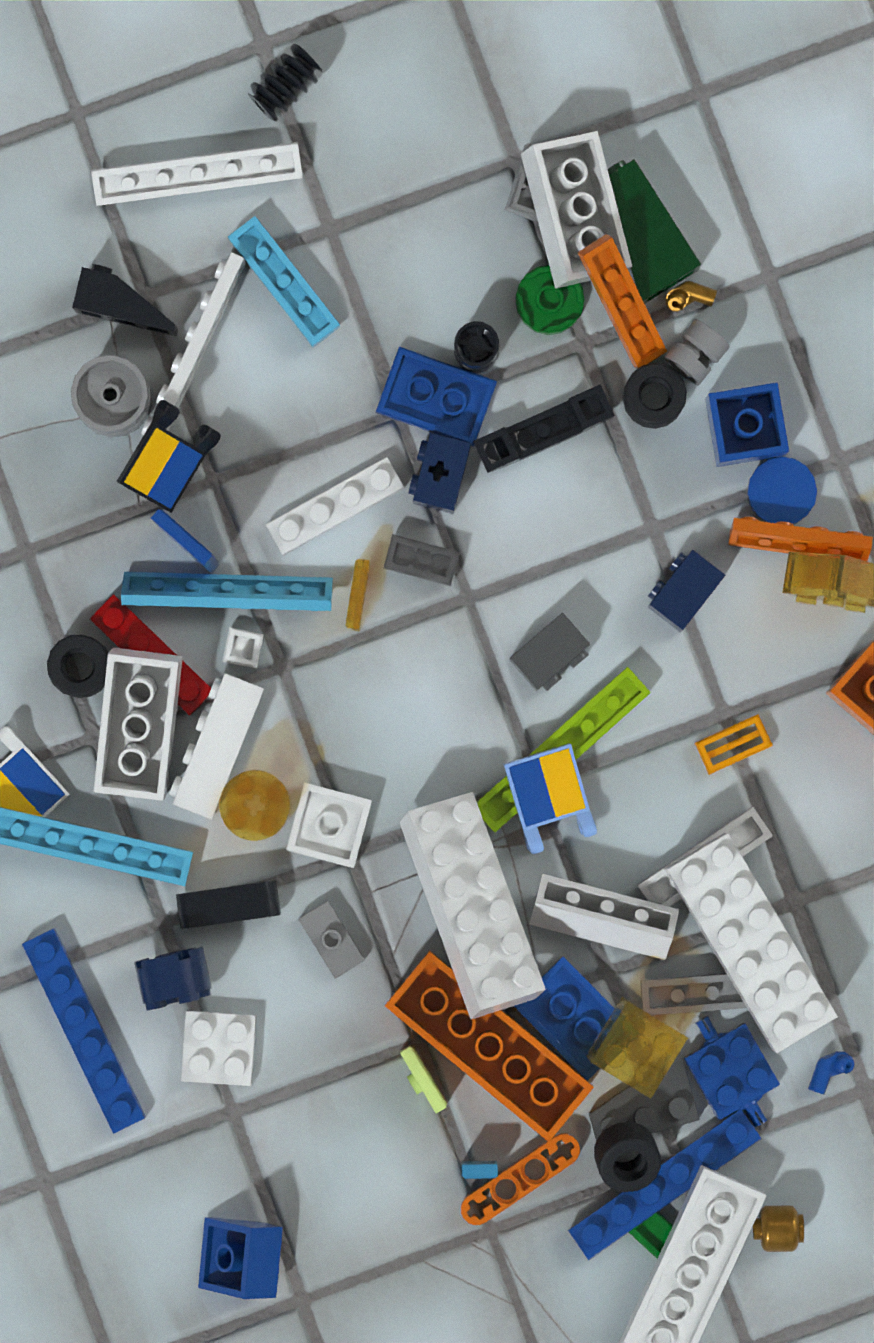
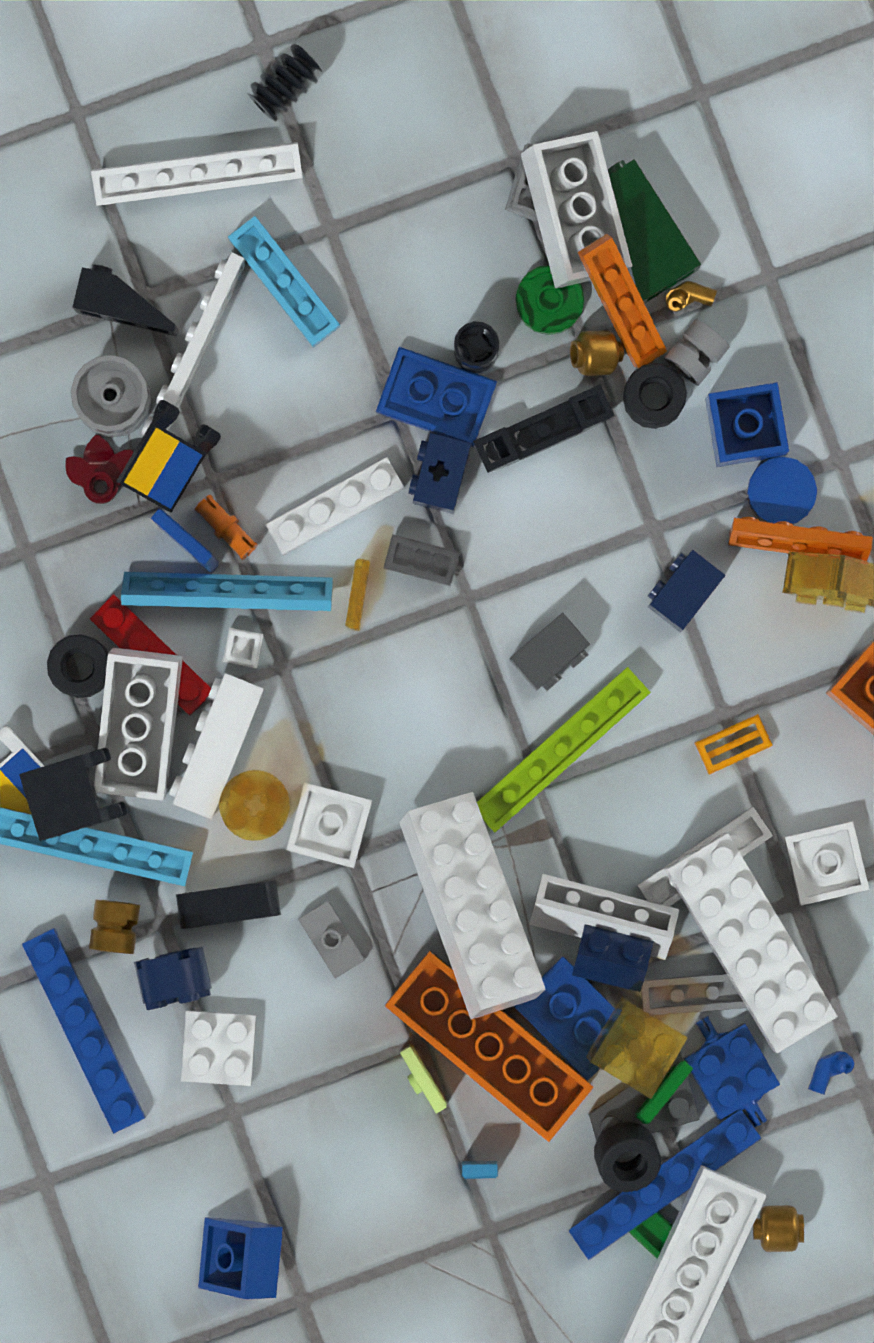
(65, 796): none -> black flag
(98, 465): none -> dark red plate
(114, 926): none -> pearl gold wheel
(226, 527): none -> orange pin
(523, 1183): orange beam -> none
(548, 790): flag -> none
(596, 352): none -> pearl gold head
(612, 958): none -> dark blue brick
(666, 1089): none -> green tile
(826, 863): none -> white plate

